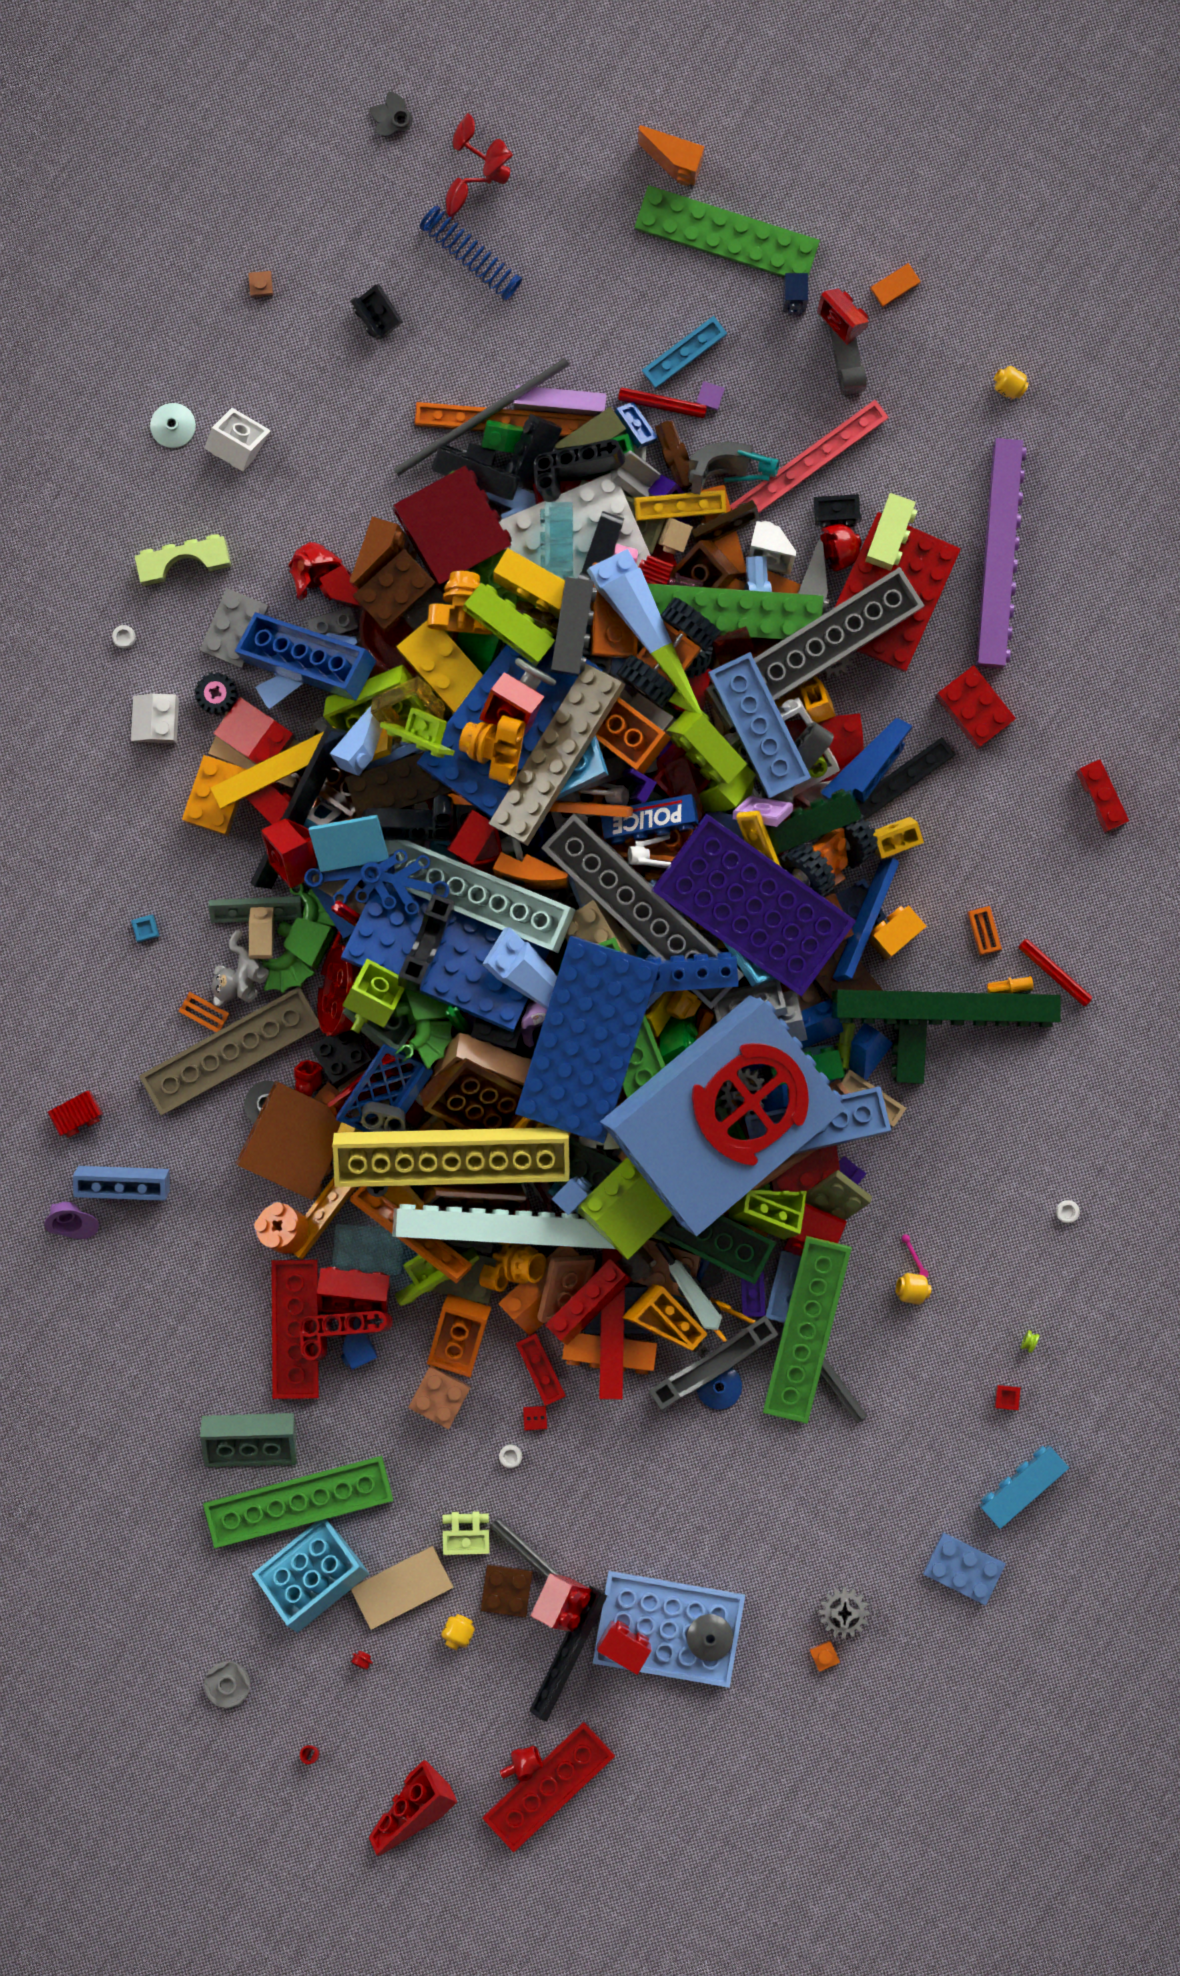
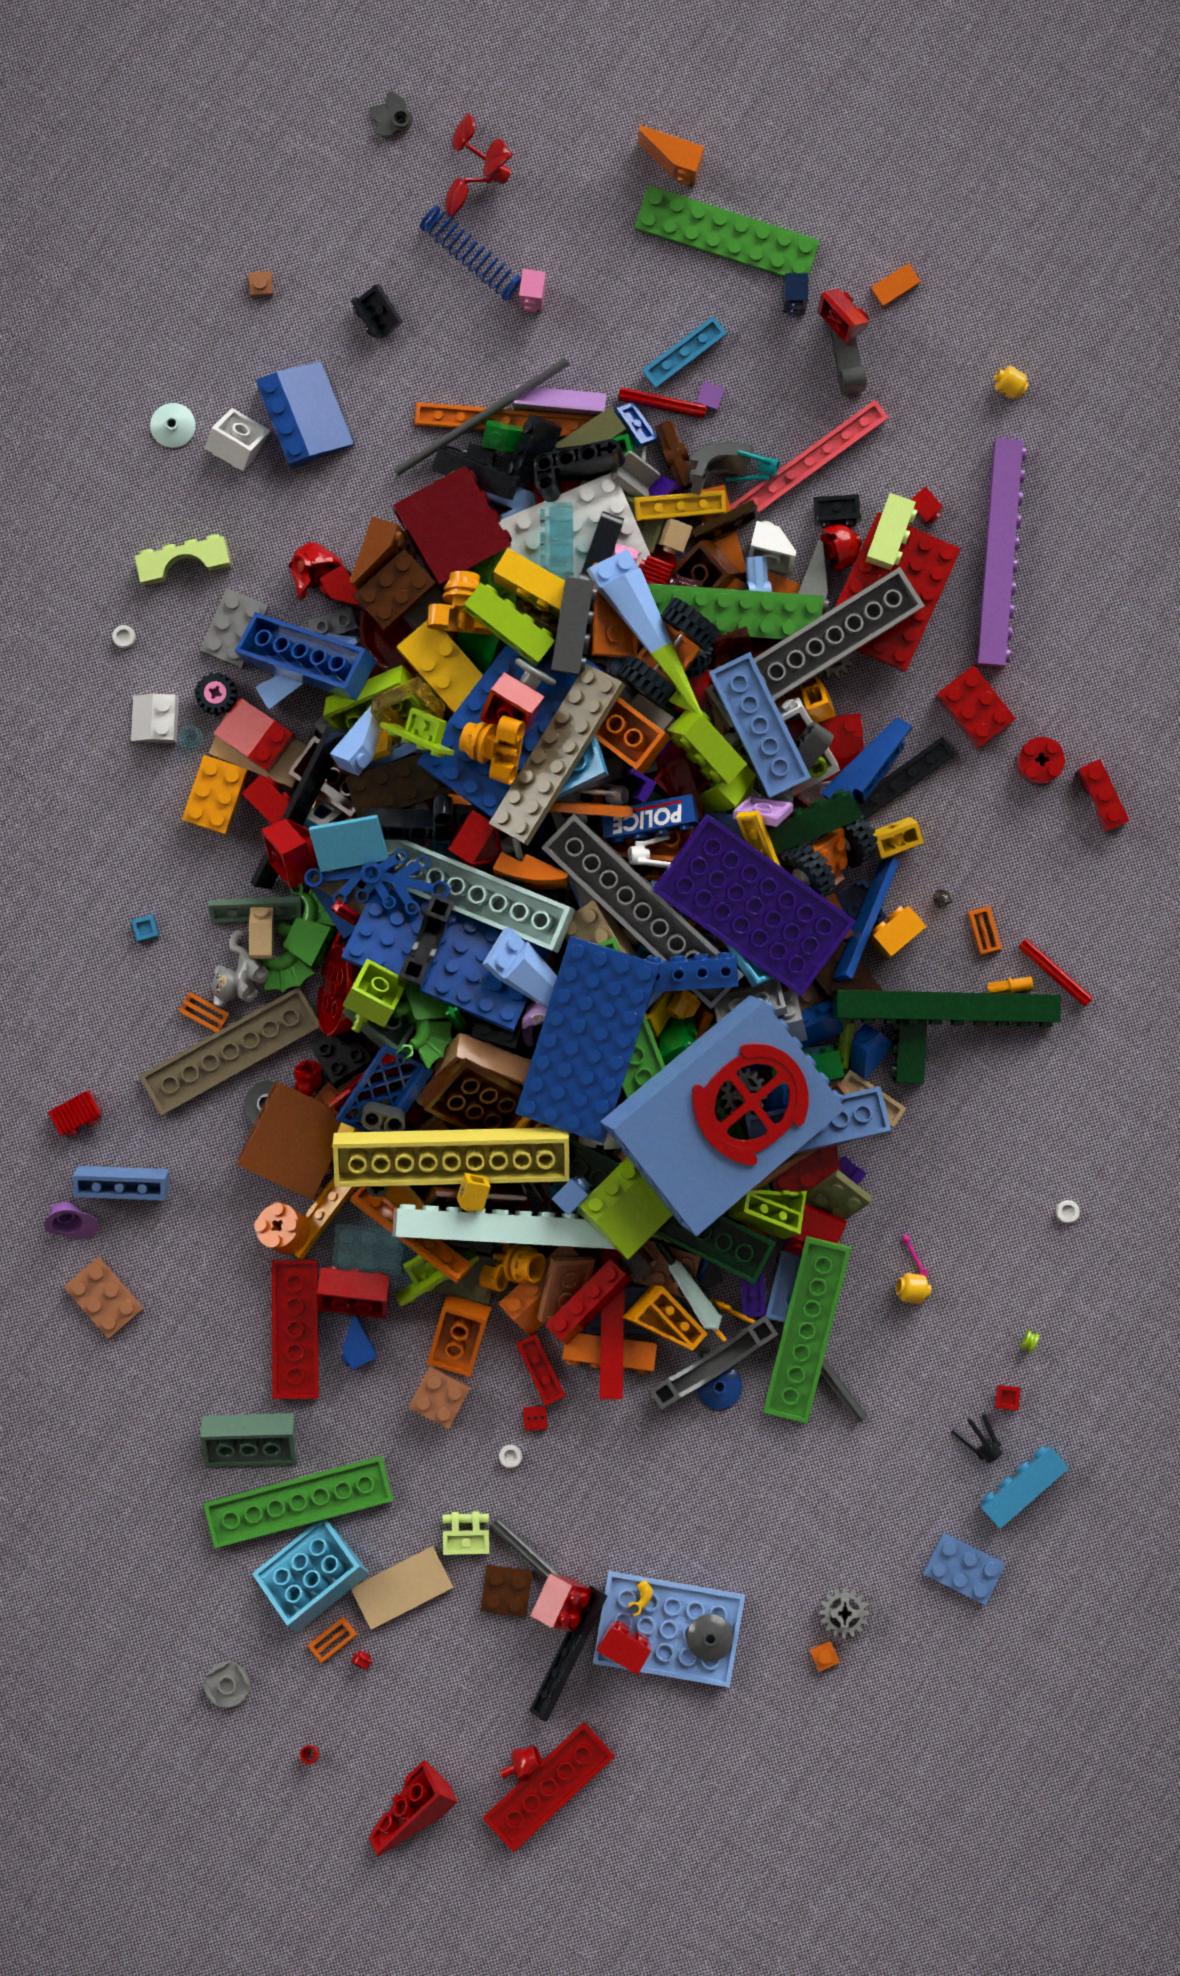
(103, 1297): none -> nougat plate
(184, 736): none -> clear light blue plate
(265, 773): yellow tile -> none
(304, 413): none -> slope
(346, 1327): red beam -> none
(348, 1627): none -> orange tile
(458, 1632): yellow head -> none
(473, 1192): none -> yellow brick
(532, 290): none -> bright pink brick
(645, 1596): none -> yellow arm
(927, 506): none -> red brick
(942, 898): none -> clear smoke hinge
(989, 1449): none -> black plant
(1031, 770): none -> red brick

